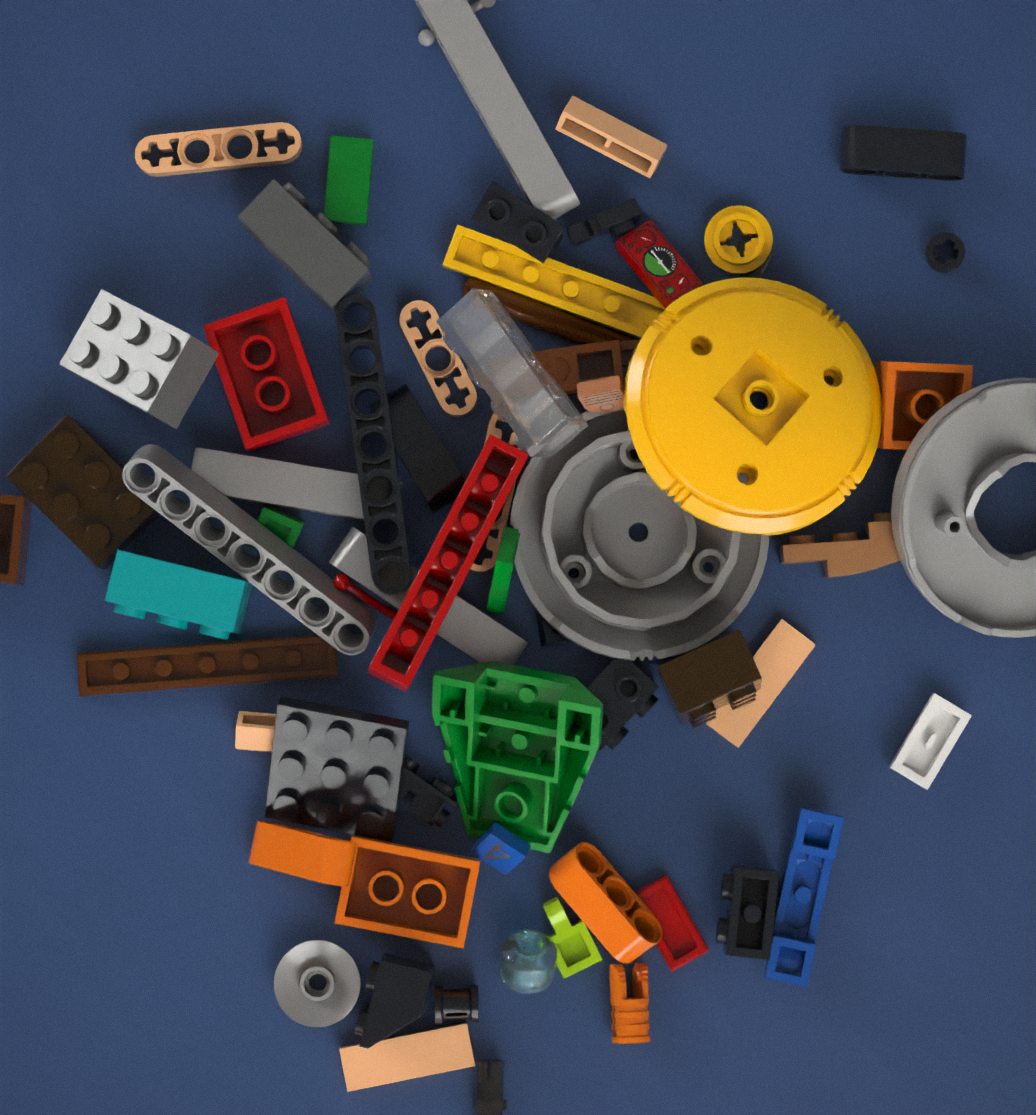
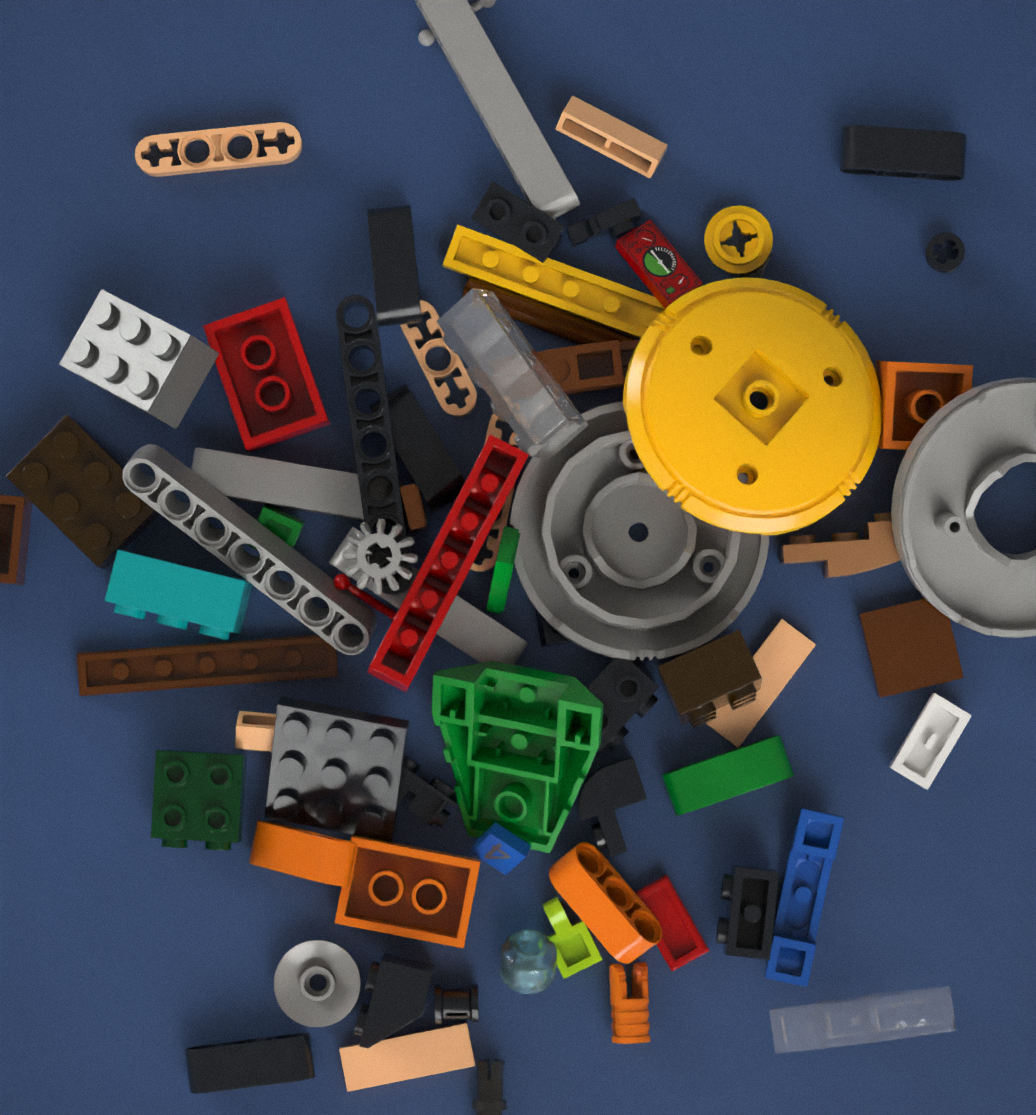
(198, 798): none -> dark green brick
(250, 1063): none -> black beam
(306, 244): dark grey brick -> none
(349, 180): green tile -> none
(374, 570): none -> light grey gear
(394, 266): none -> black beam
(414, 508): none -> reddish brown tile
(601, 394): nougat tile -> none
(606, 791): none -> black brick
(727, 775): none -> green beam
(862, 1019): none -> clear slope
(910, 647): none -> reddish brown tile

